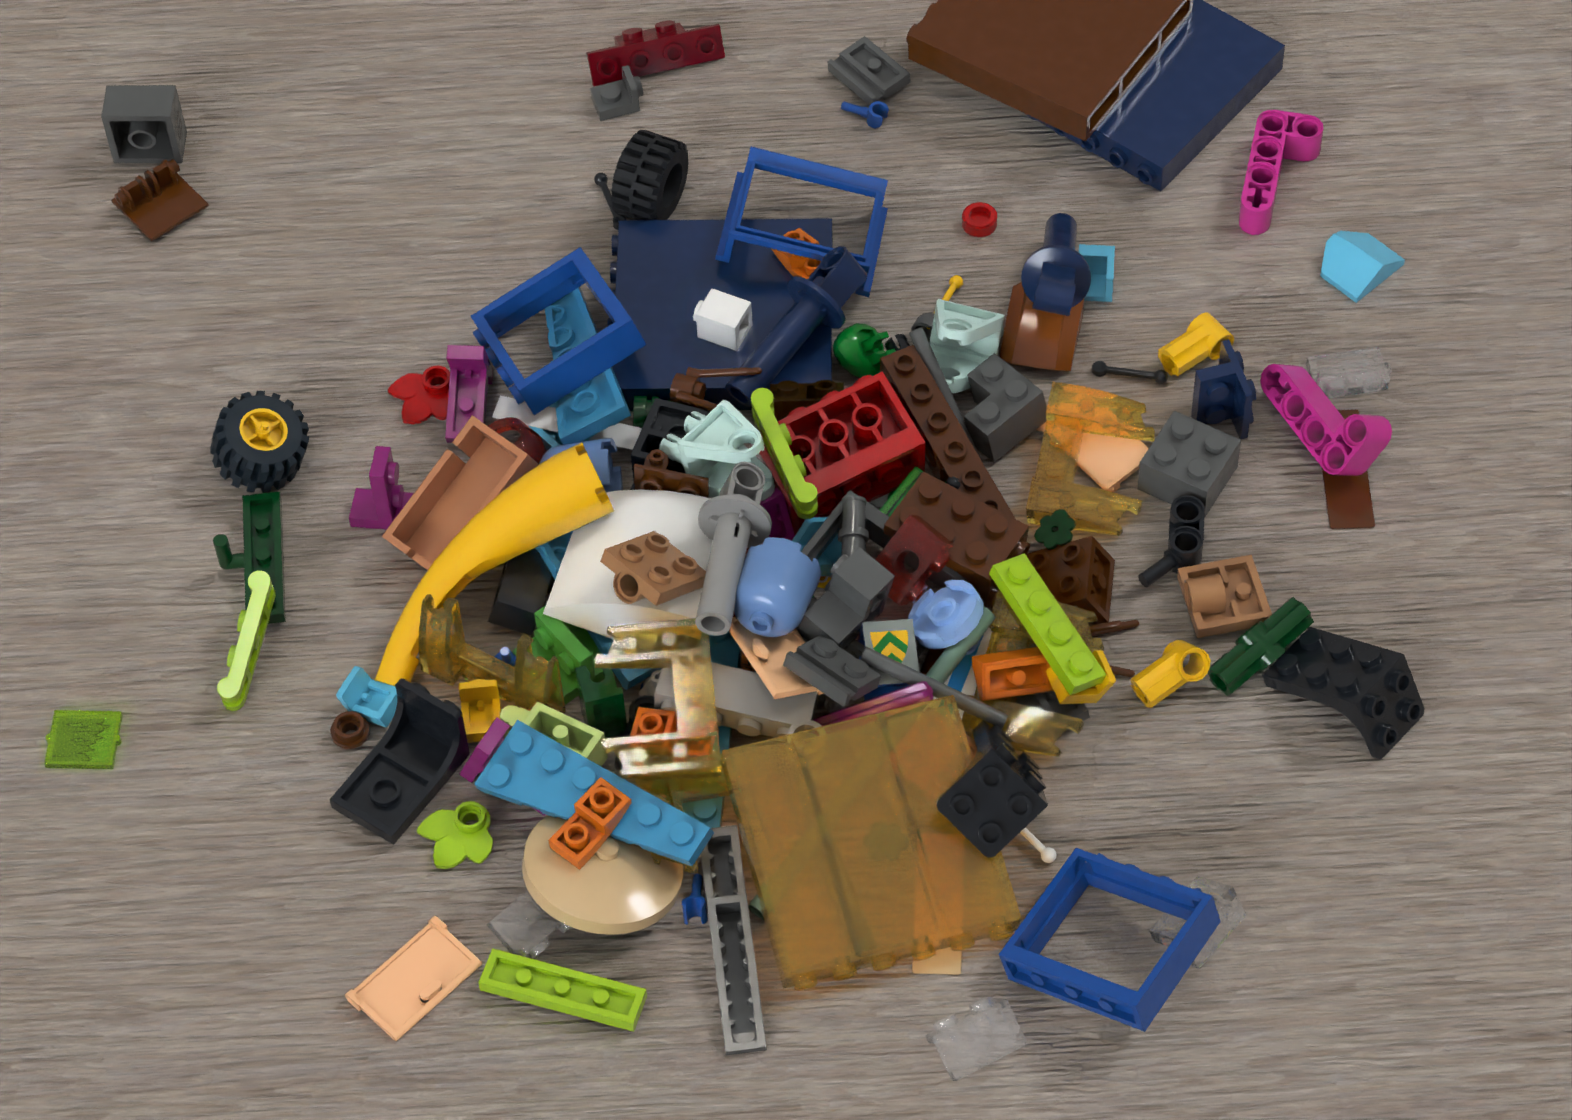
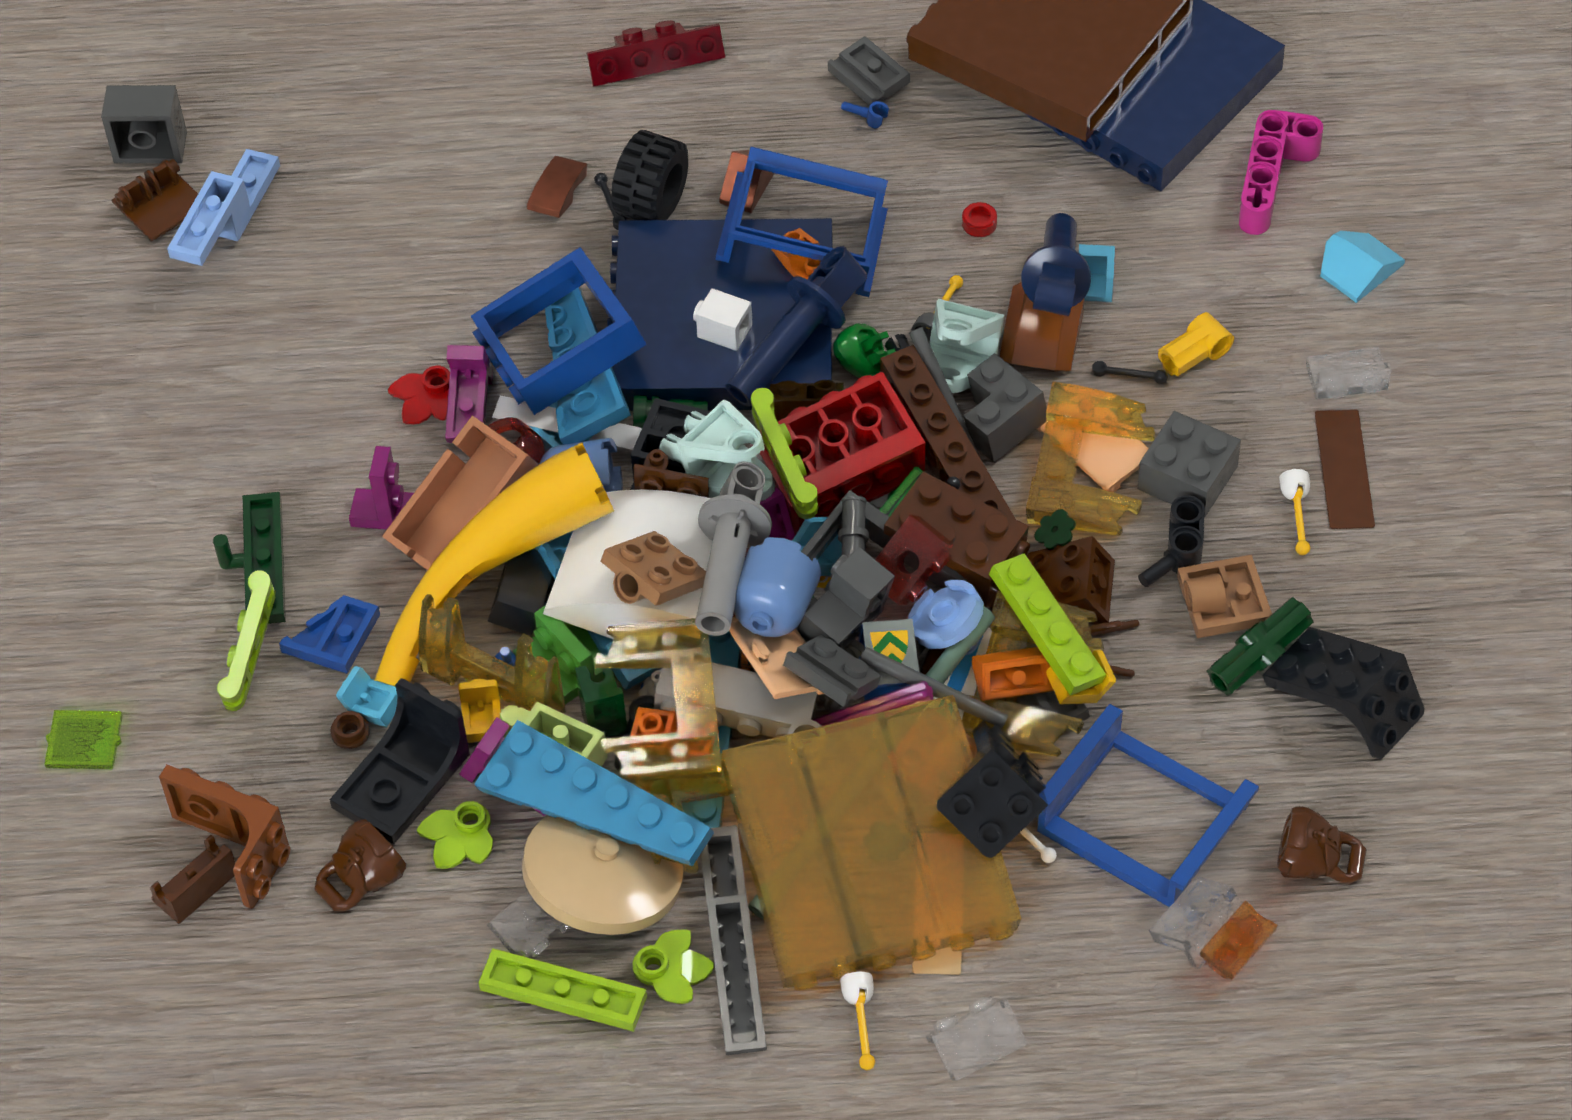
(195, 882): none -> reddish brown hinge
(223, 207): none -> light blue bracket
(236, 817): none -> dark orange bracket
(259, 441): black wheel -> none
(335, 635): none -> blue wing
(362, 863): none -> reddish brown piece
(414, 973): light nougat door -> none
(556, 185): none -> copper slope
(591, 824): orange slope -> none
(617, 97): dark grey bracket -> none
(677, 965): none -> lime plate
(691, 392): reddish brown plant -> none
(695, 903): blue hand -> none
(758, 183): none -> copper slope
(858, 990): none -> hinge
(1081, 765): none -> blue piece
(1133, 1008): blue window -> none
(1168, 673): yellow piece -> none
(1224, 392): dark blue bracket -> none
(1237, 941): none -> clear orange hips
(1296, 486): none -> hinge
(1314, 848): none -> reddish brown piece
(1335, 442): dark pink beam -> none

